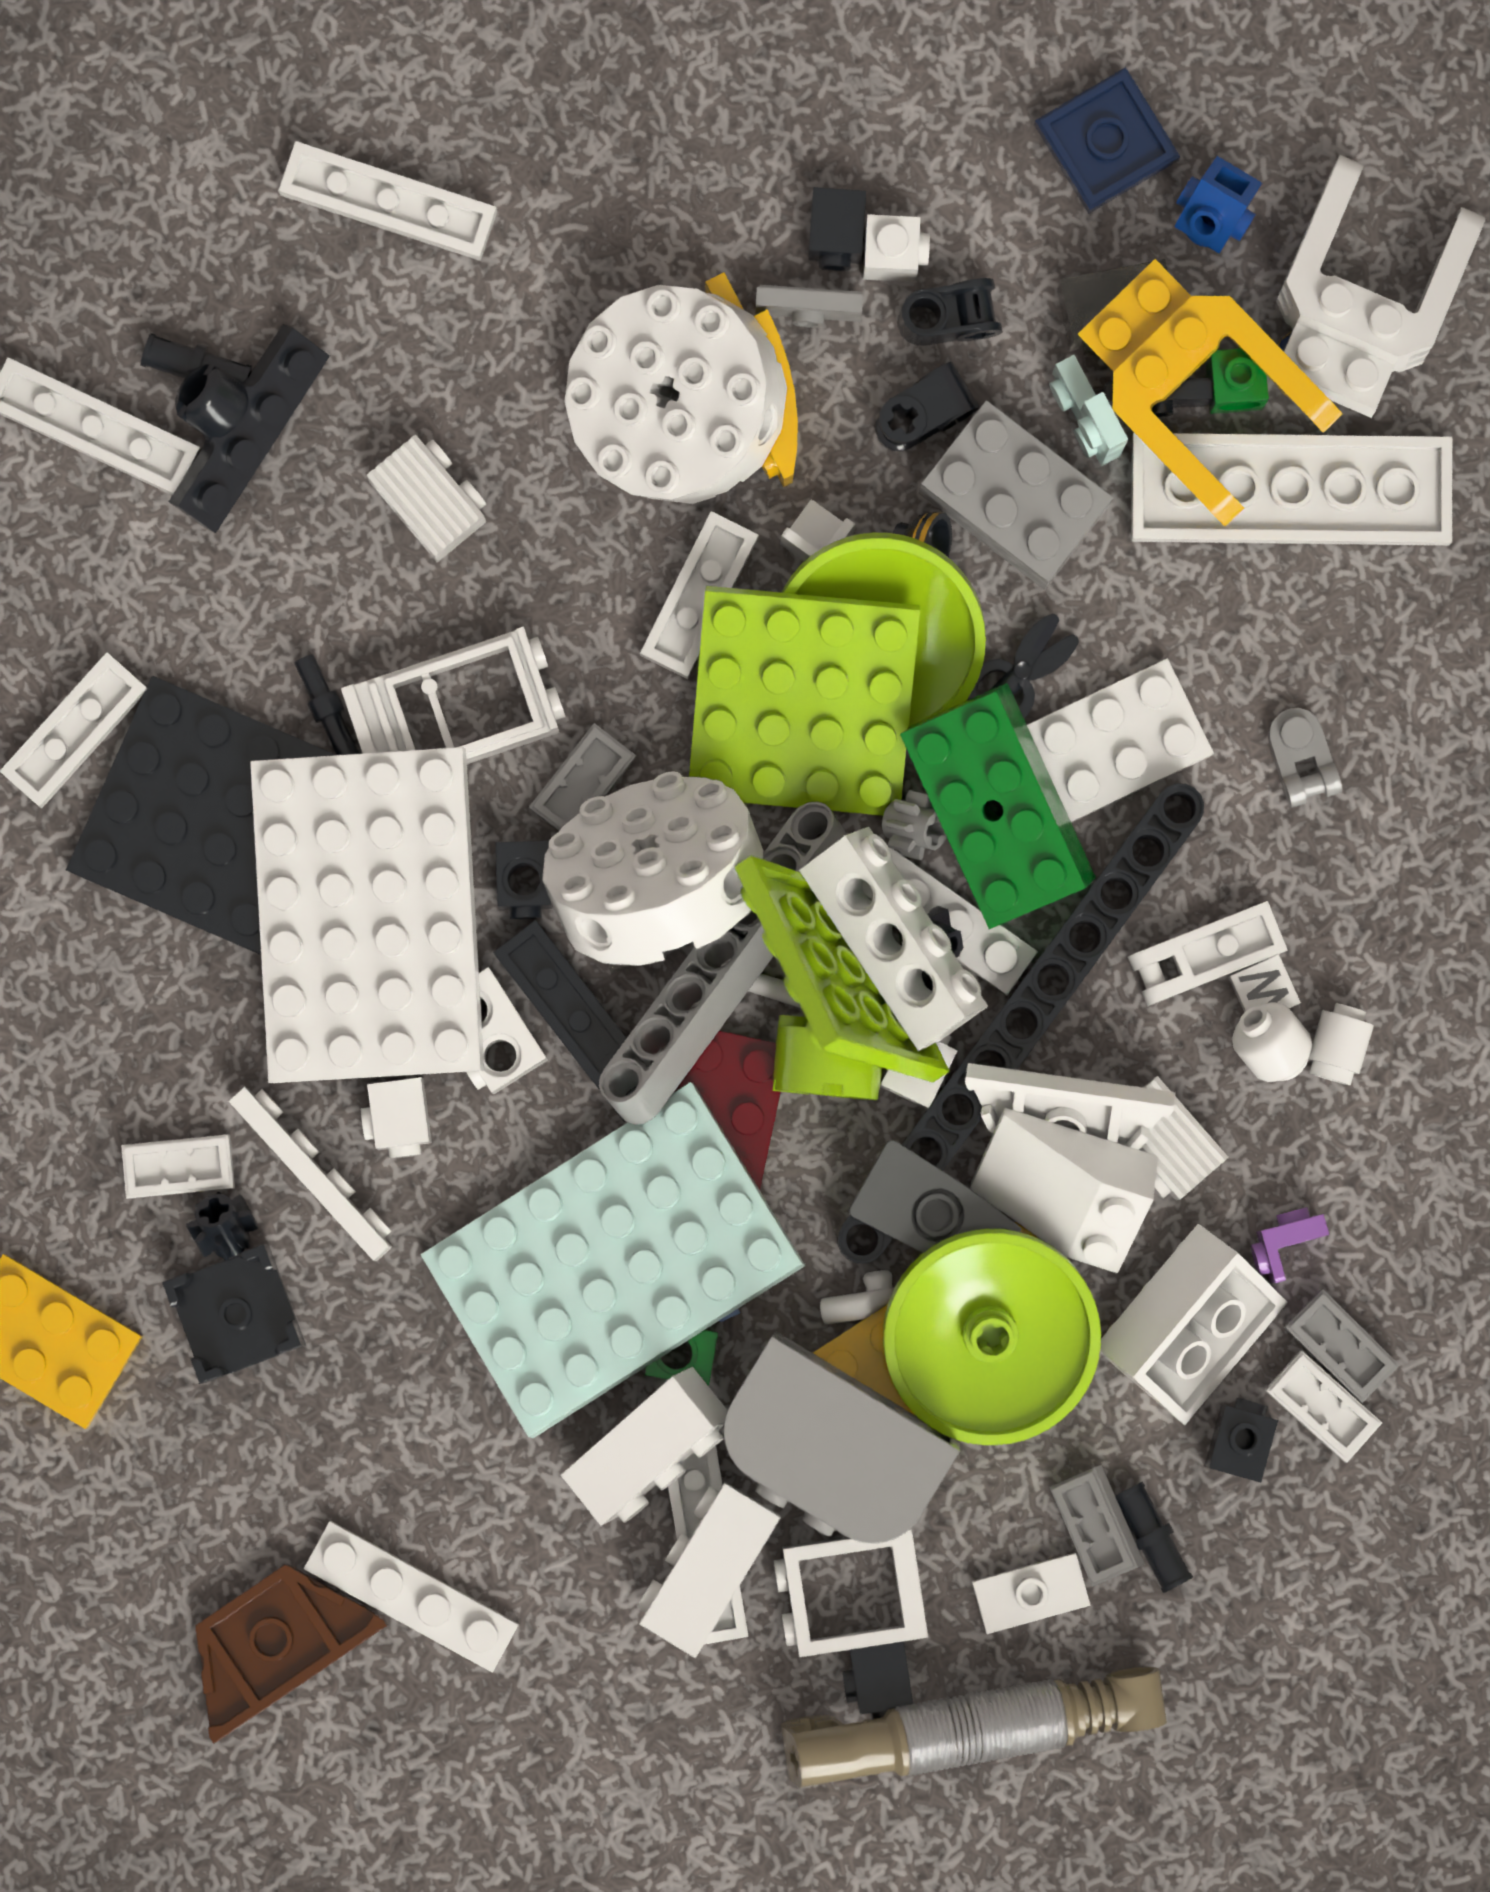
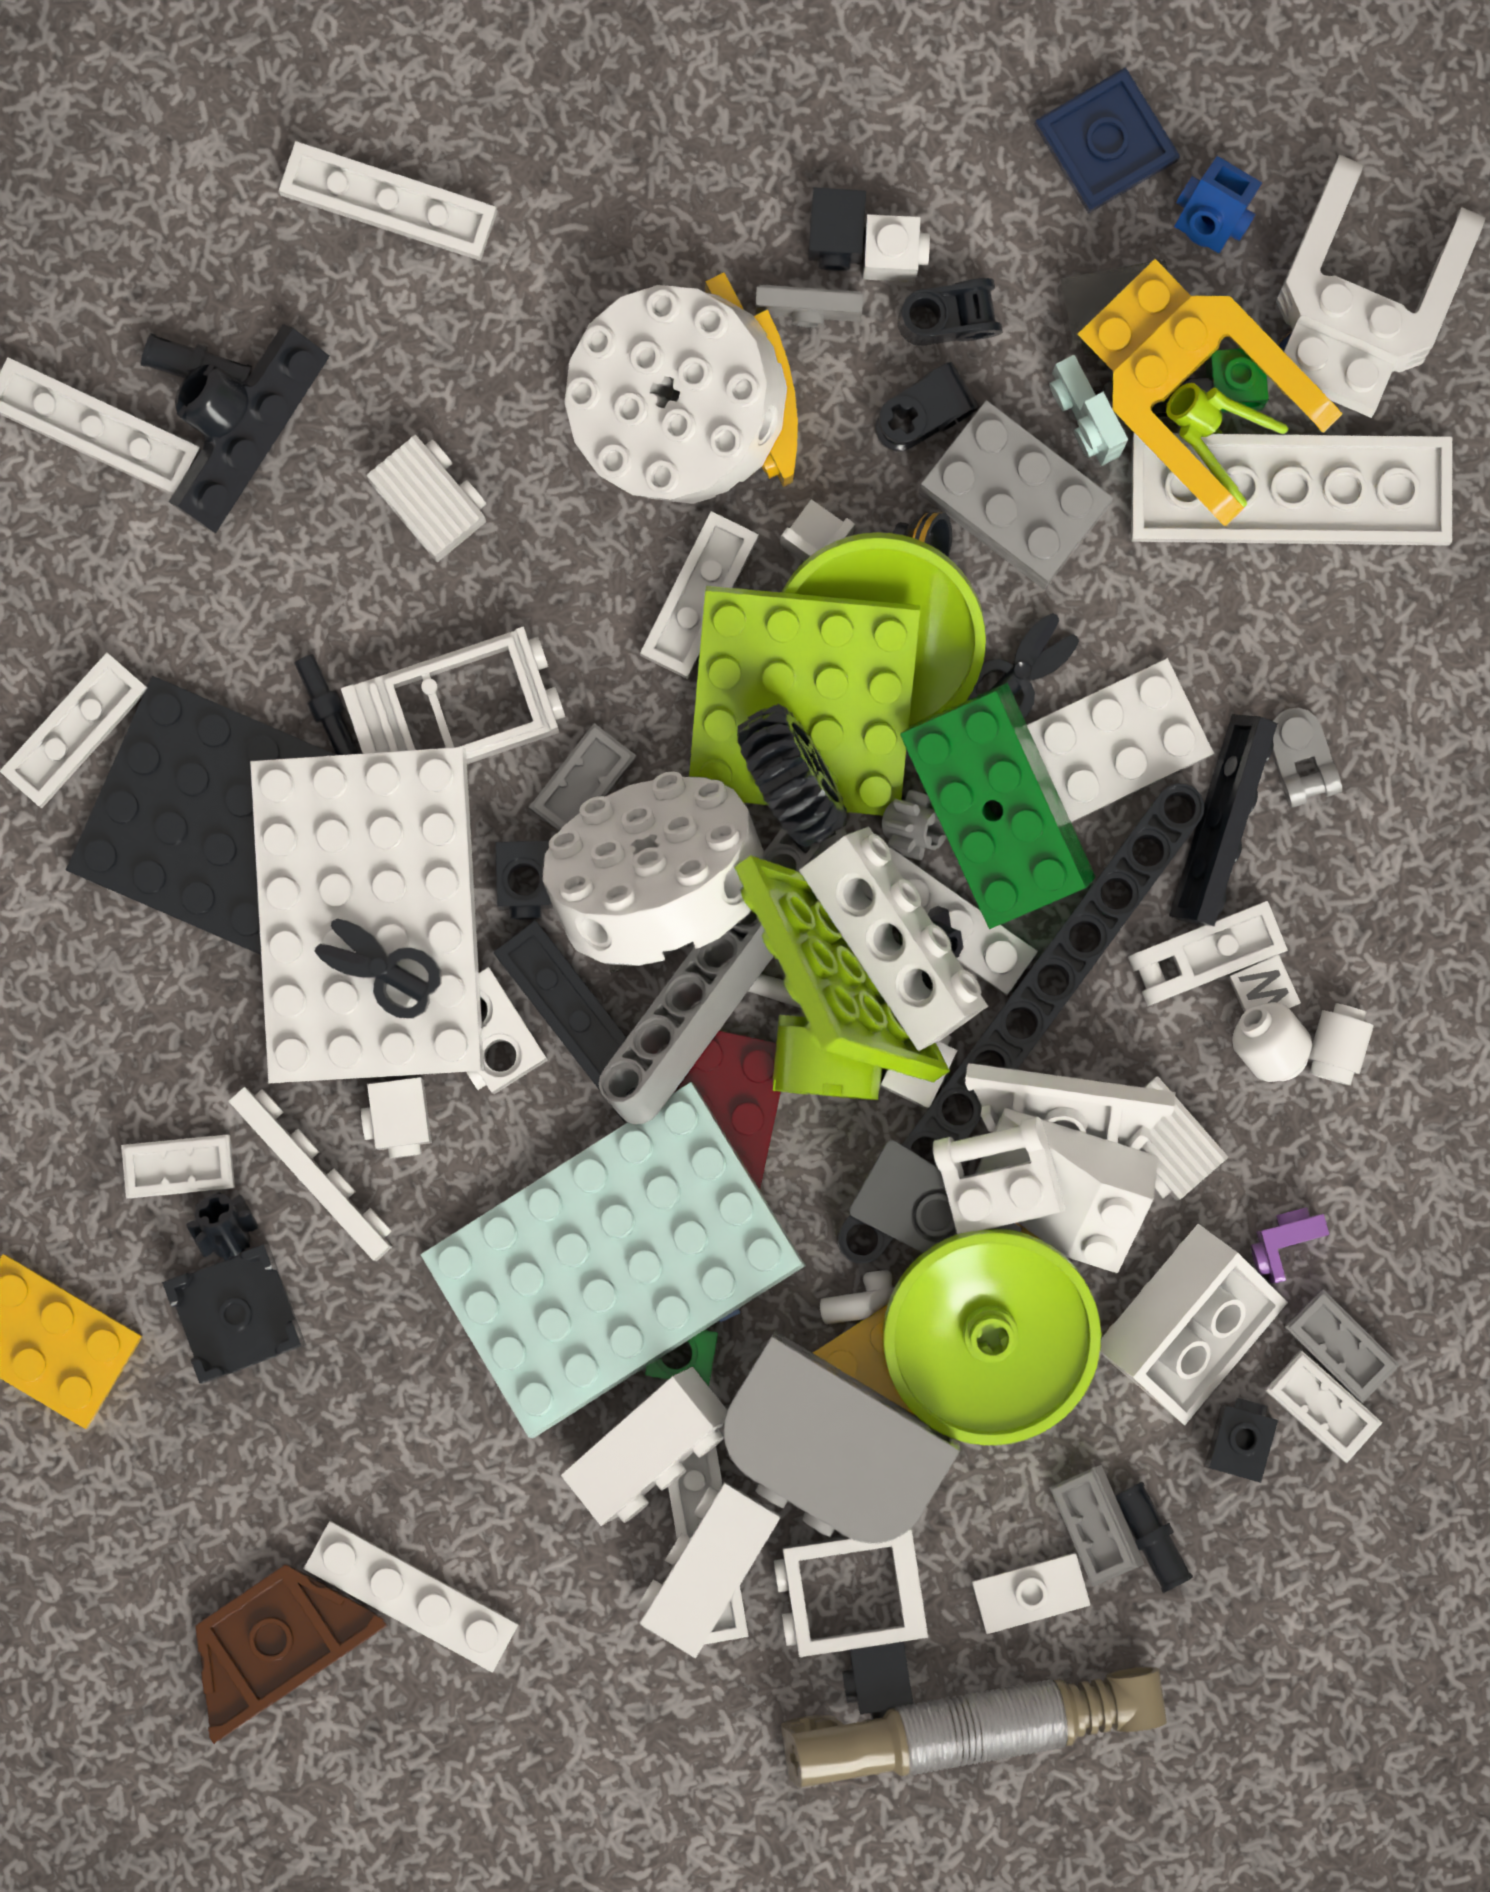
(373, 962): none -> black piece
(791, 775): none -> black gear
(1003, 1193): none -> white plate
(1200, 416): none -> lime plant
(1226, 812): none -> black plate

